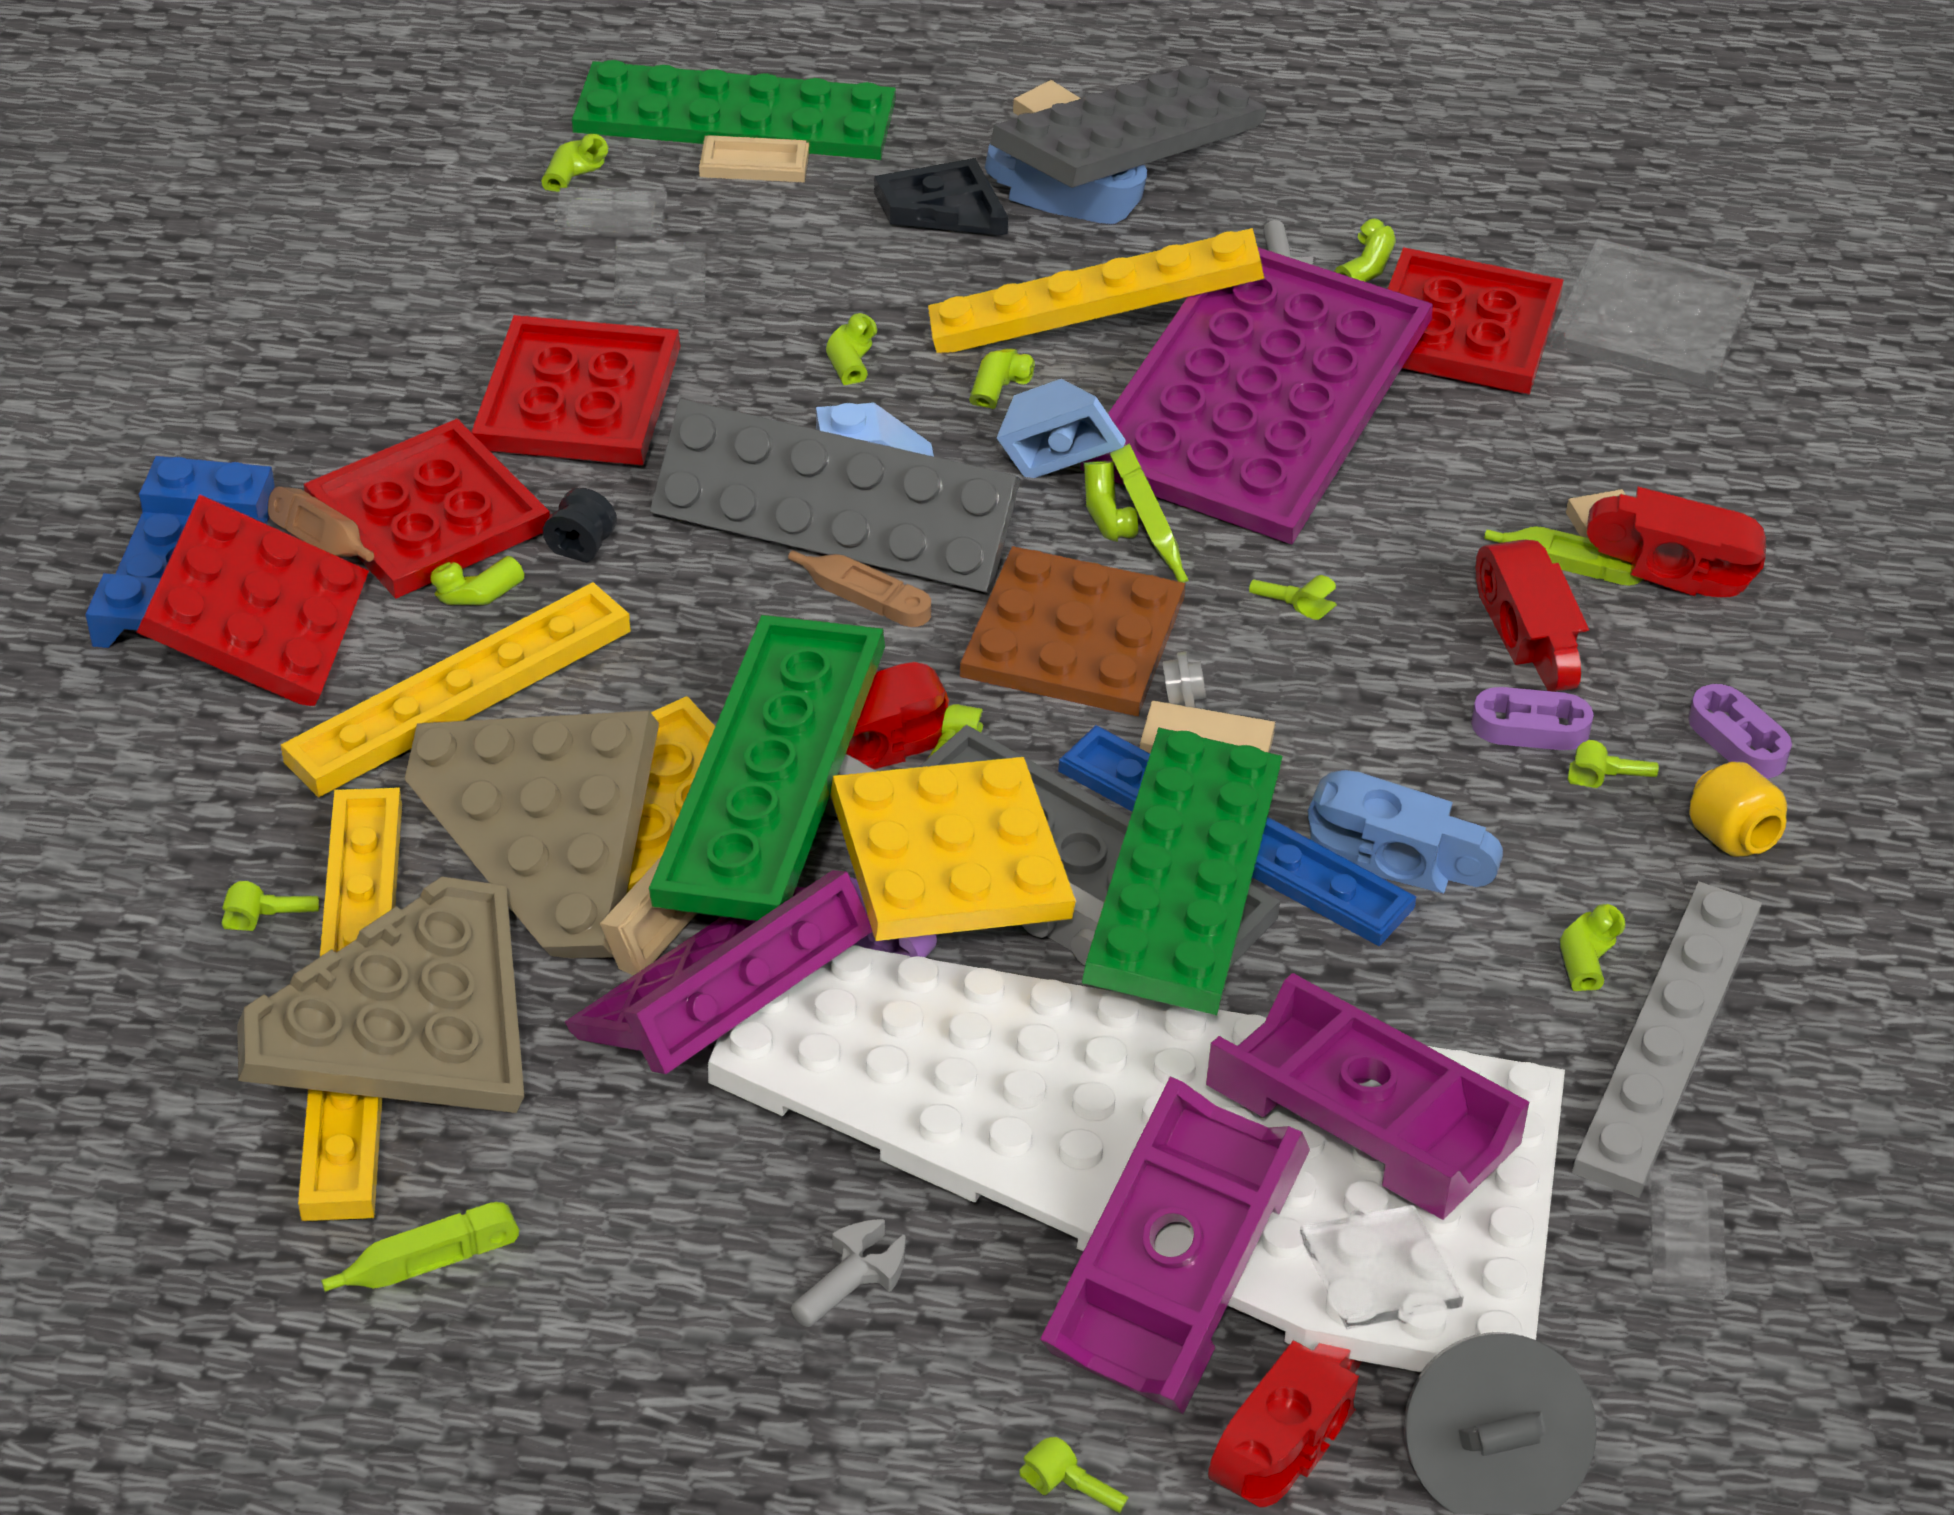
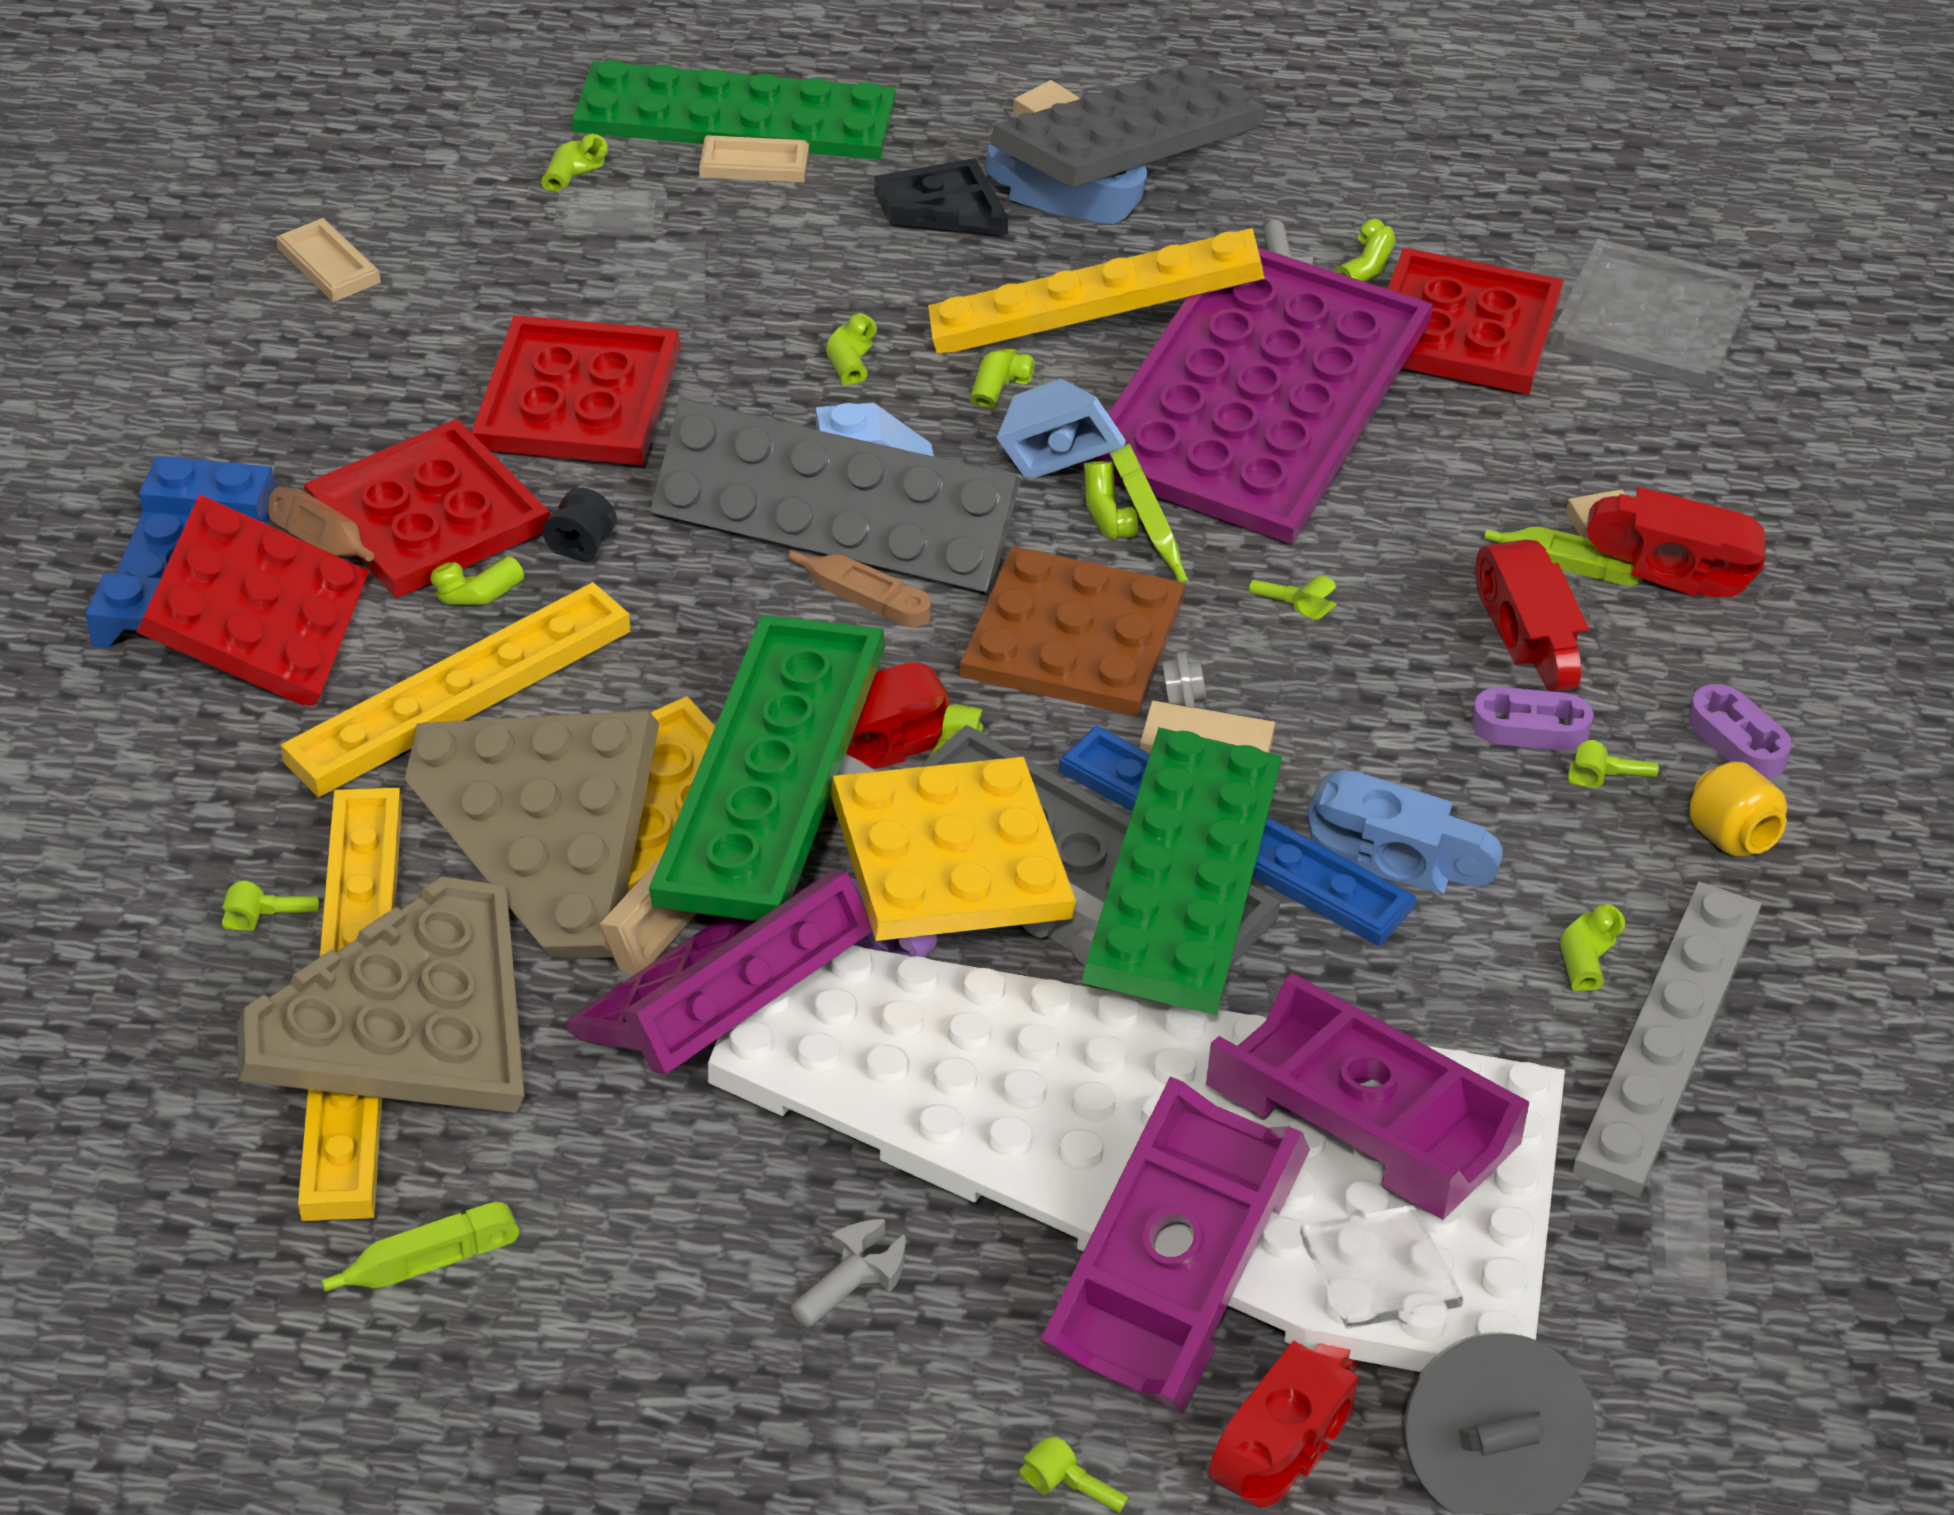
(328, 259): none -> tan tile

